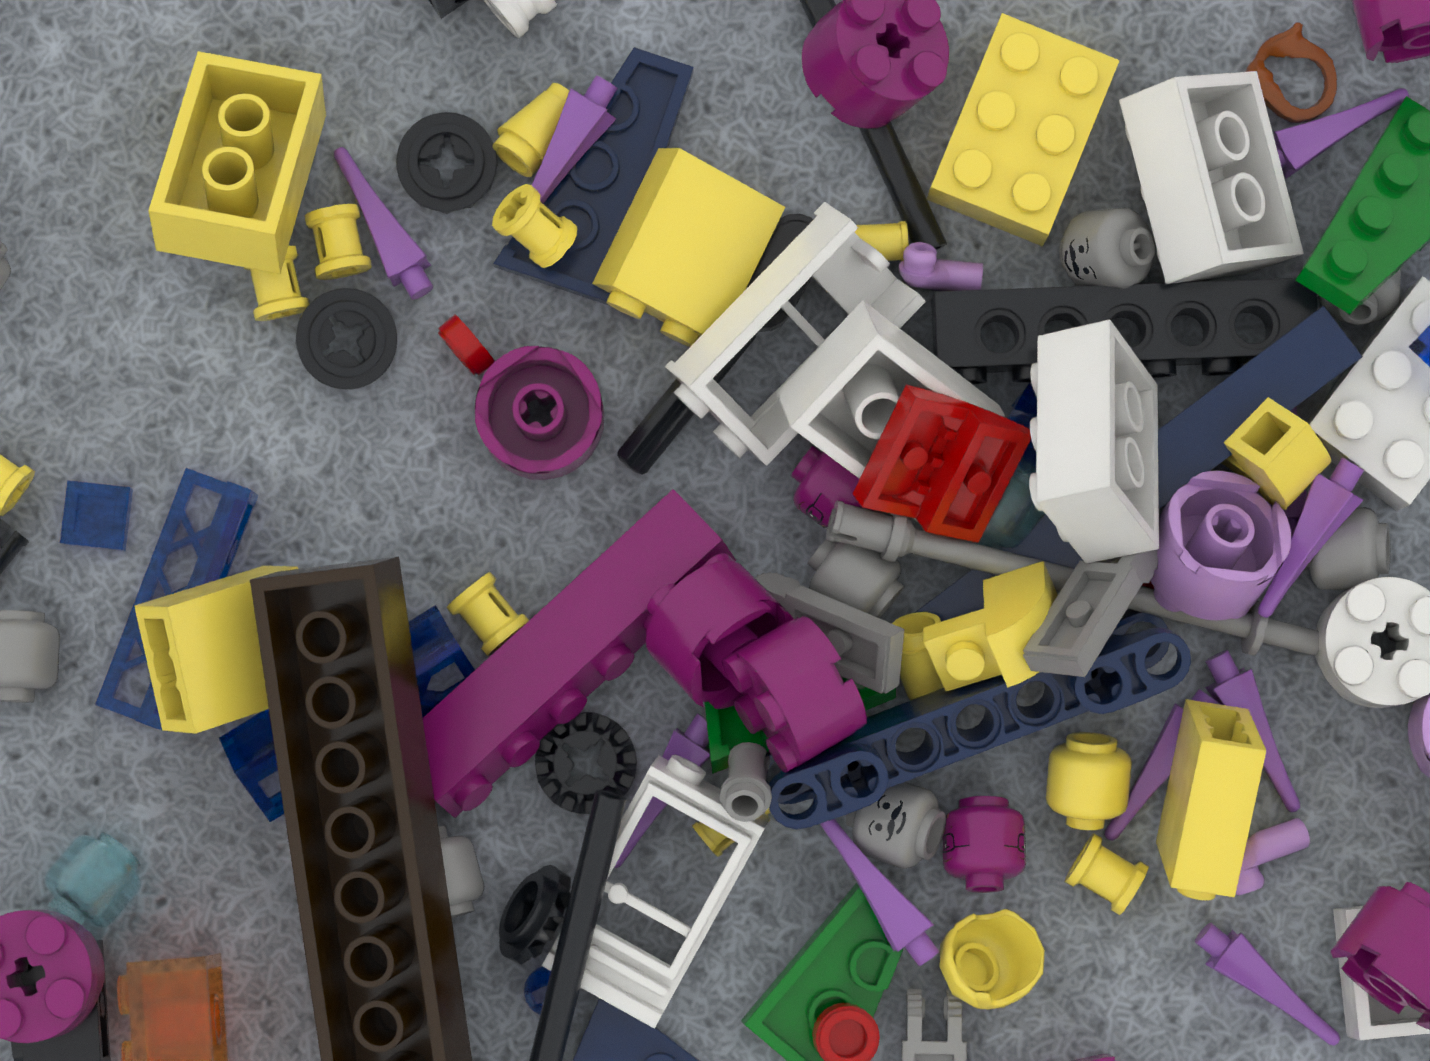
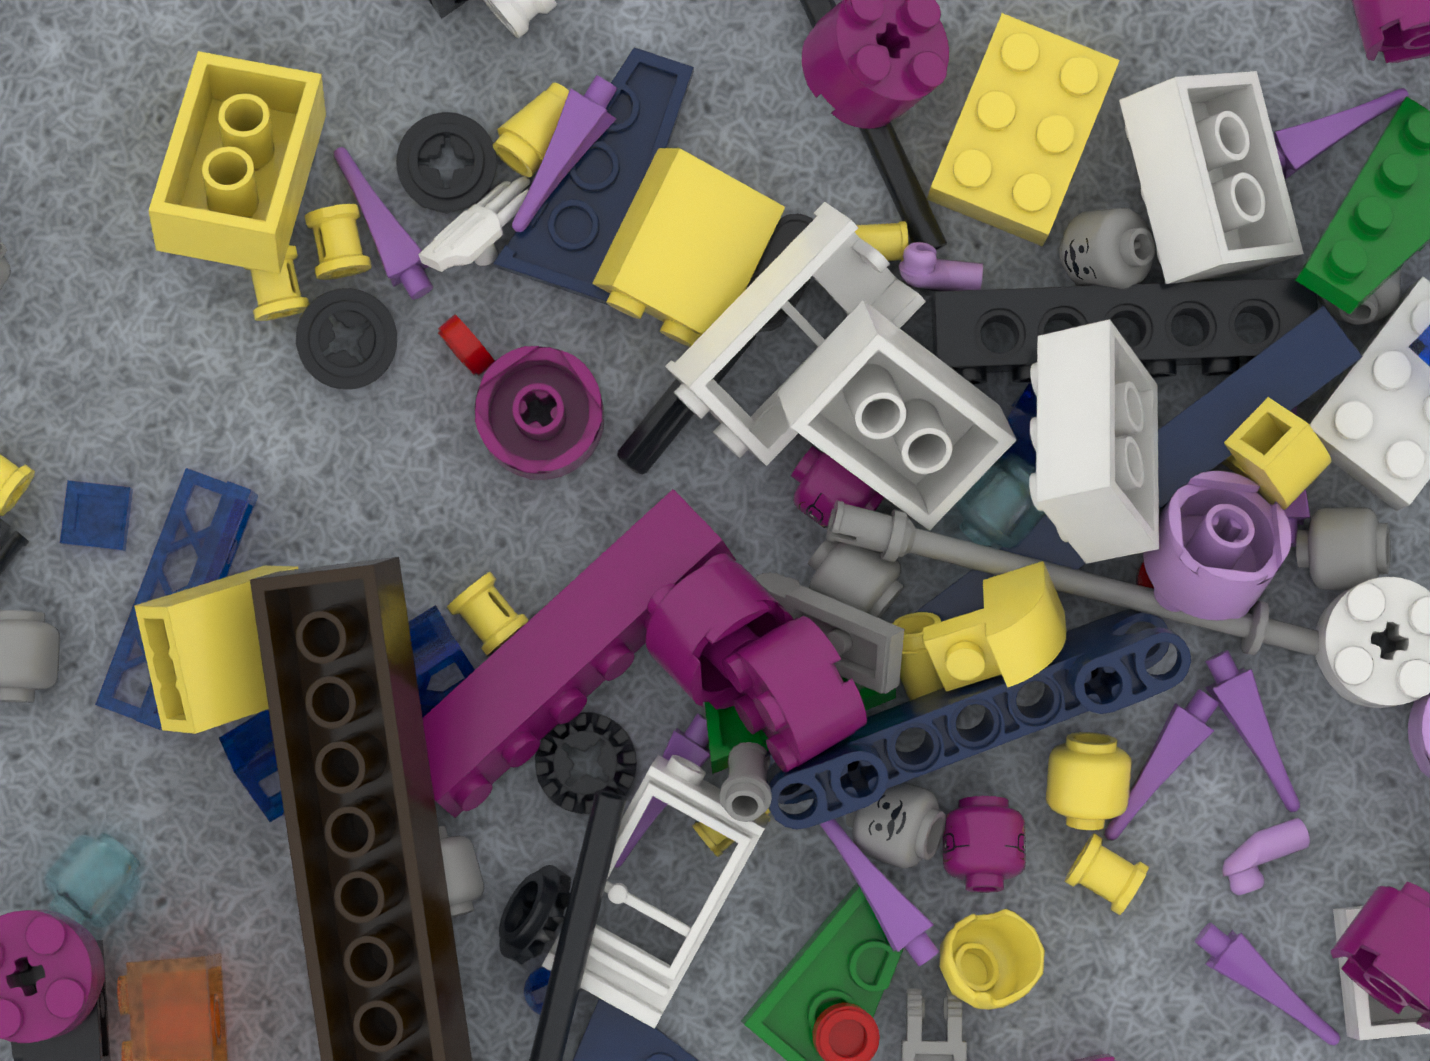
(476, 229): none -> white piece
(534, 225): light yellow bush -> none
(942, 463): red slope -> none
(1087, 613): light grey hinge -> none
(1210, 799): light yellow brick -> none
(1293, 45): dark orange piece -> none
(1323, 513): medium lavender piece -> none

